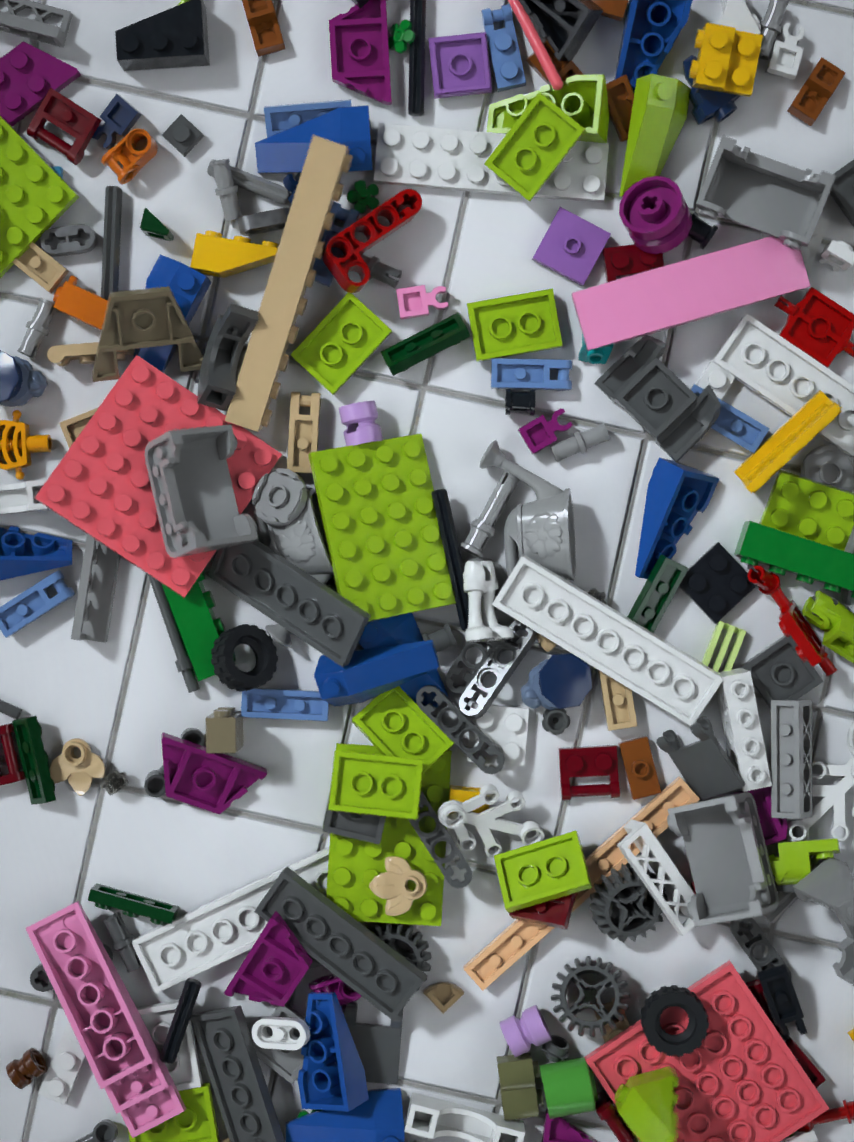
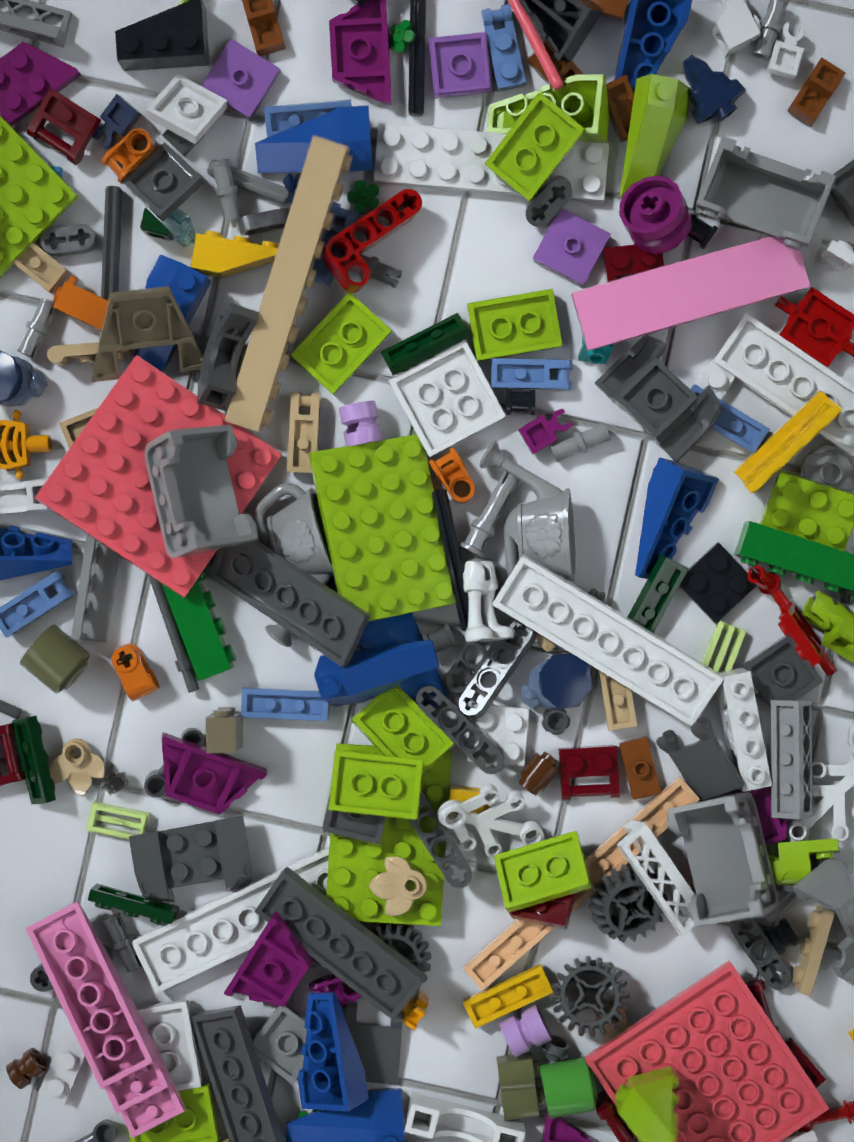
(55, 659): none -> olive piece
(136, 676): none -> orange piece
(142, 826): none -> yellowish green tile
(163, 181): none -> dark grey plate
(180, 1021): black axle -> none
(186, 108): none -> white plate
(186, 227): none -> clear light blue arm
(191, 857): none -> dark grey piece
(224, 661): black tyre -> none
(241, 78): none -> medium lavender plate
(279, 497): light grey tile -> none
(283, 1033): white plate -> none
(415, 301): bright pink plate -> none
(415, 1010): none -> light orange plate
(443, 995): tan tile -> none
(447, 398): none -> white plate
(453, 474): none -> orange piece
(507, 996): none -> yellow plate
(538, 772): none -> reddish brown brick
(553, 206): none -> dark grey beam
(685, 1041): black tyre -> none
(725, 59): yellow plate -> none
(782, 936): none -> black wheel
(782, 999): black hinge -> none
(812, 949): none -> tan plate

